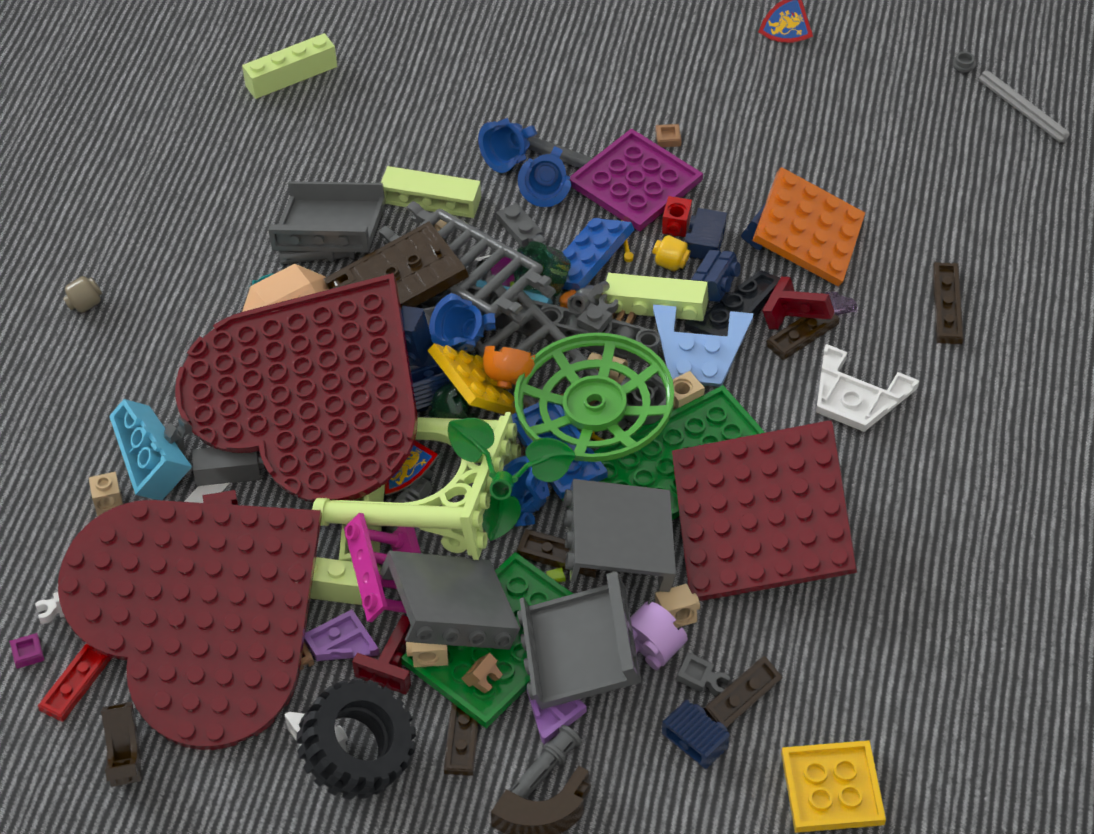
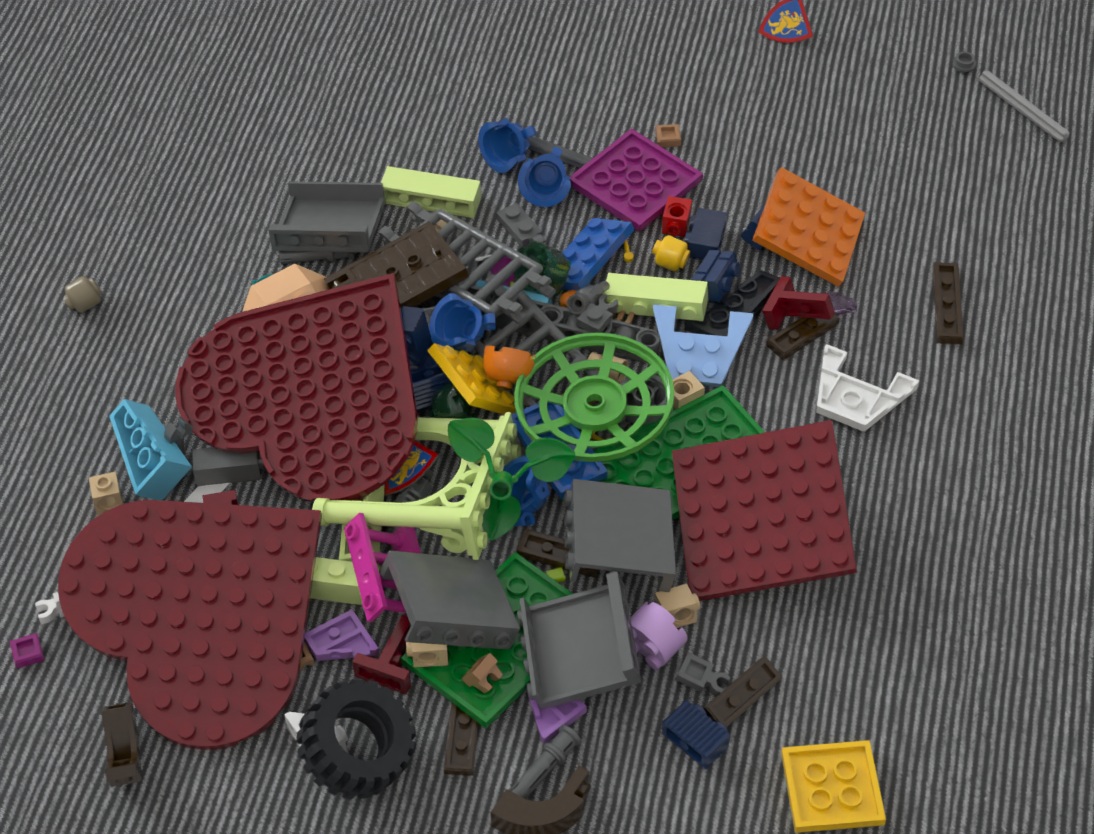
(73, 683): red tile -> none
(289, 66): yellowish green brick -> none

